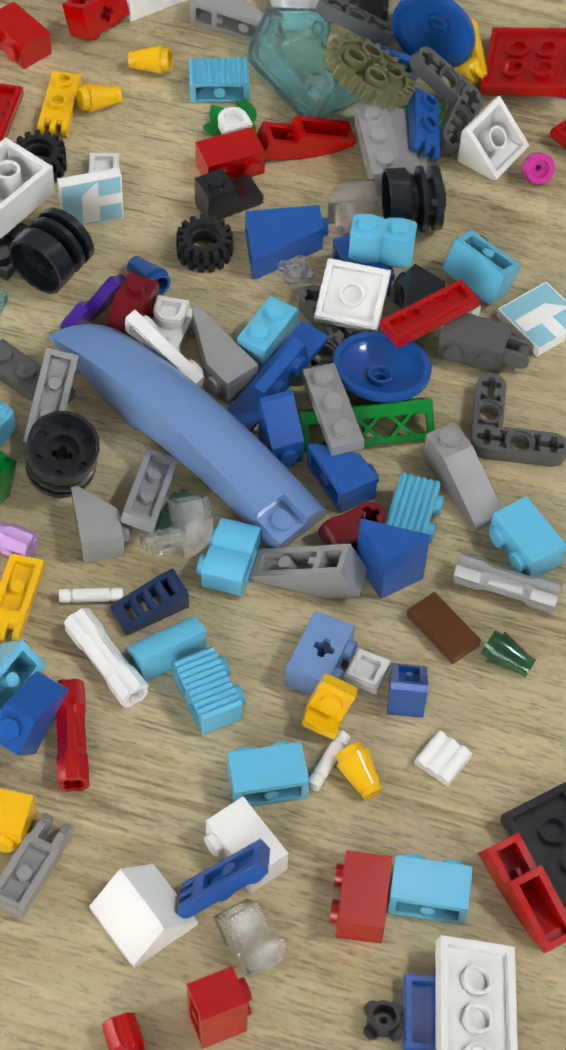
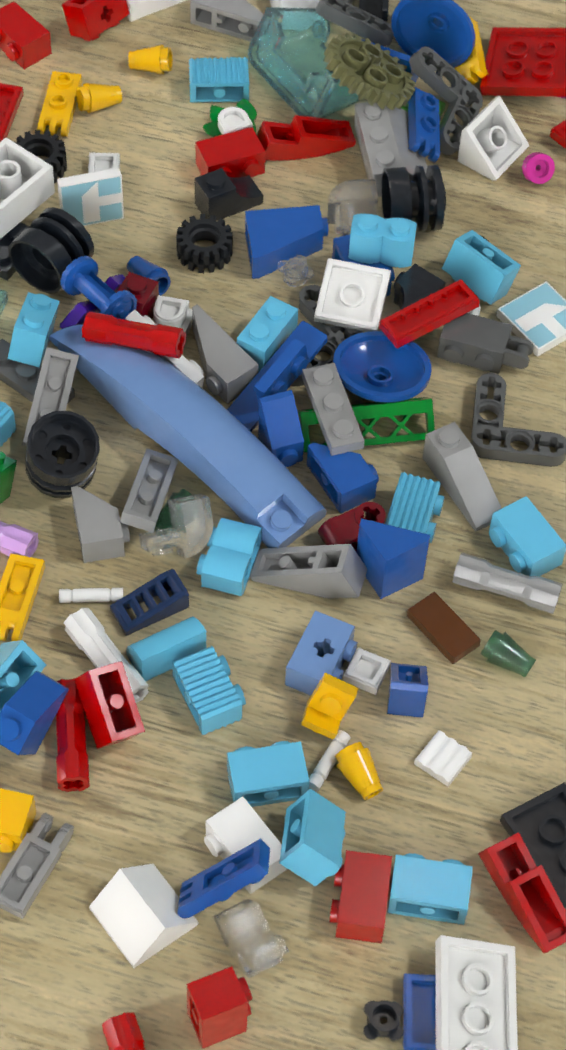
(33, 329): none -> medium azure brick
(82, 278): none -> blue hose
(109, 704): none -> red brick
(110, 330): none -> red axle
(313, 838): none -> medium azure brick

